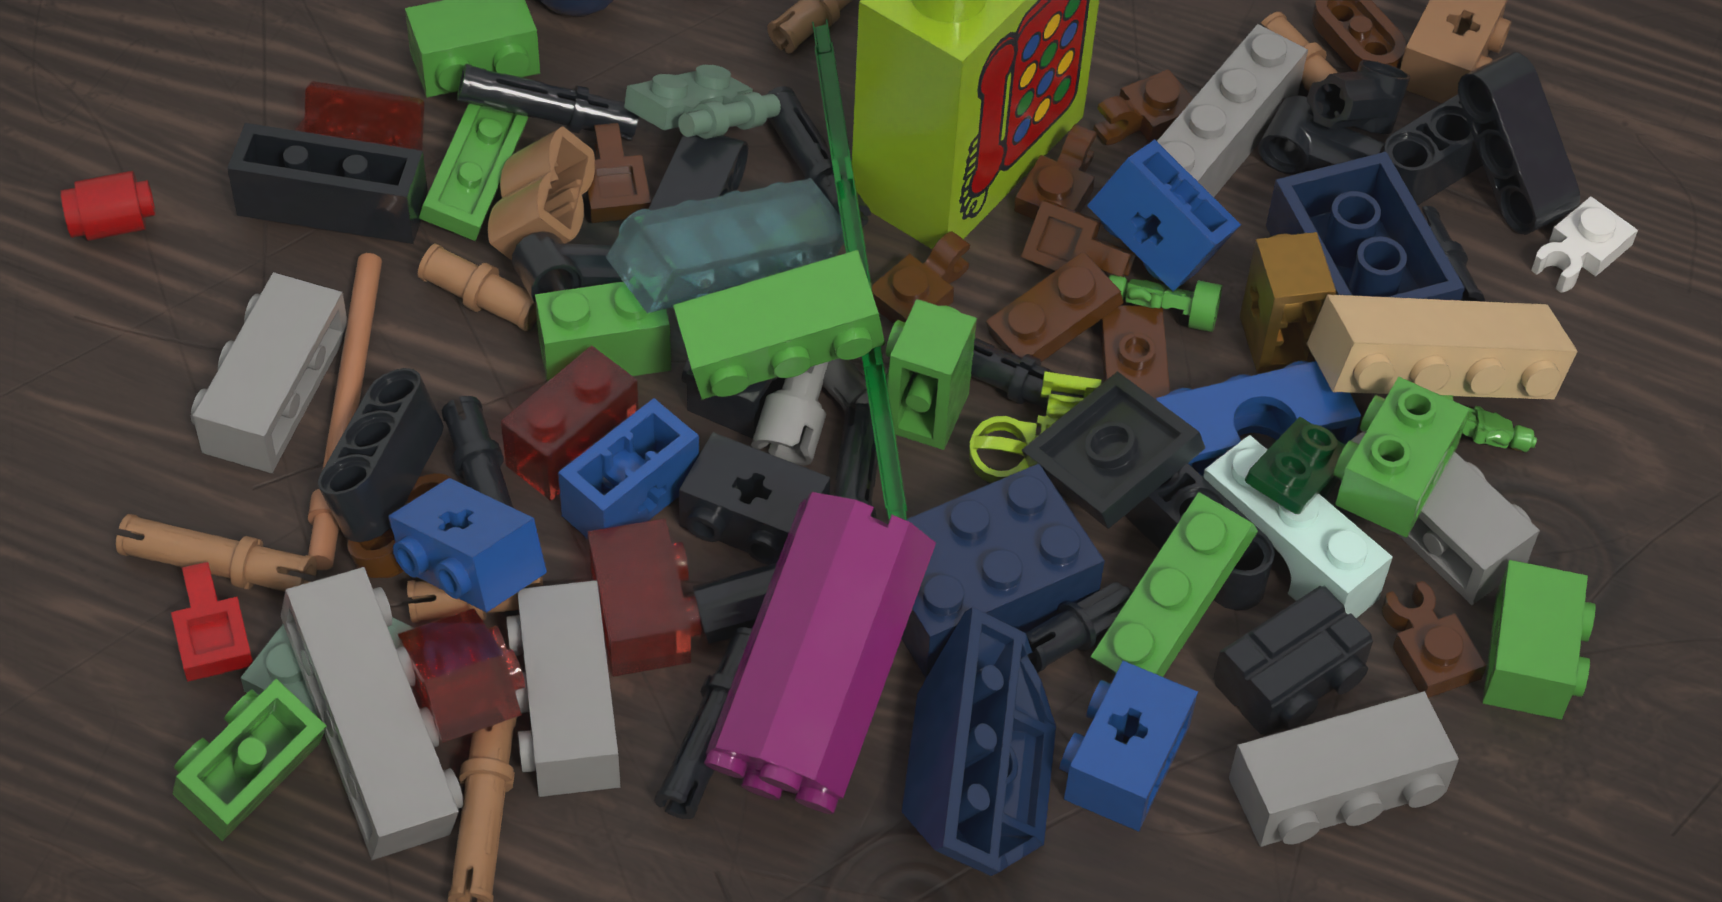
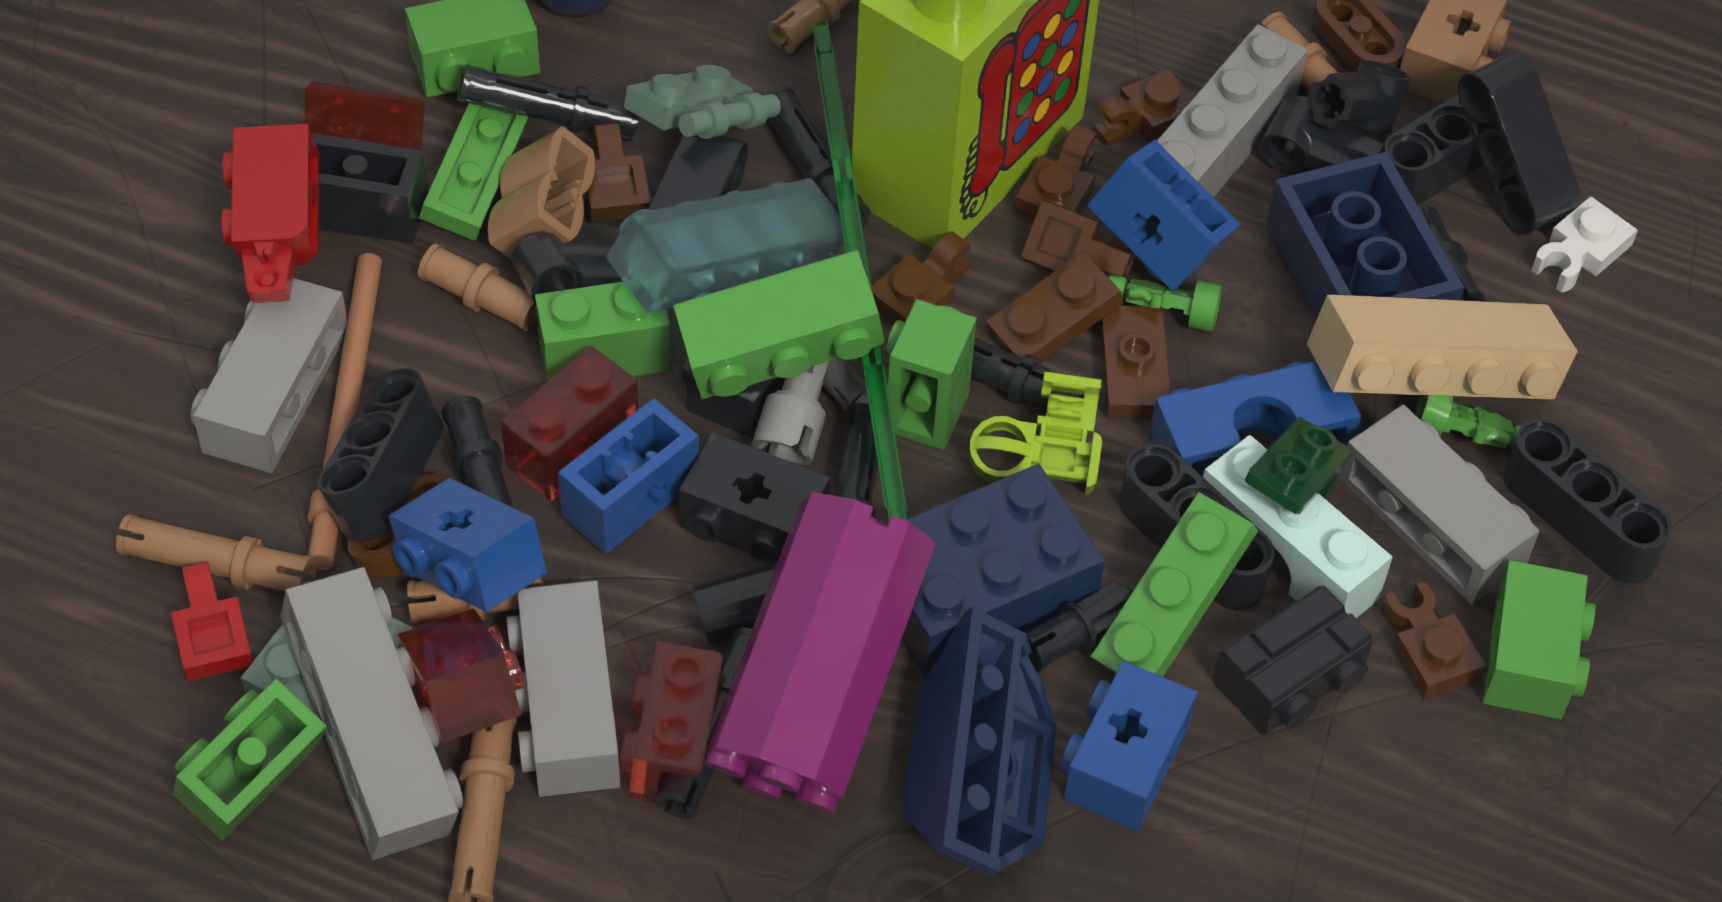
(107, 206): red brick -> none
(272, 205): none -> red hinge
(642, 597): clear red brick -> none
(675, 717): none -> clear red bracket
(1114, 449): black plate -> none
(1284, 299): pearl gold brick -> none
(1343, 770): light grey brick -> none
(1400, 456): bright green brick -> none
(1587, 501): none -> black beam

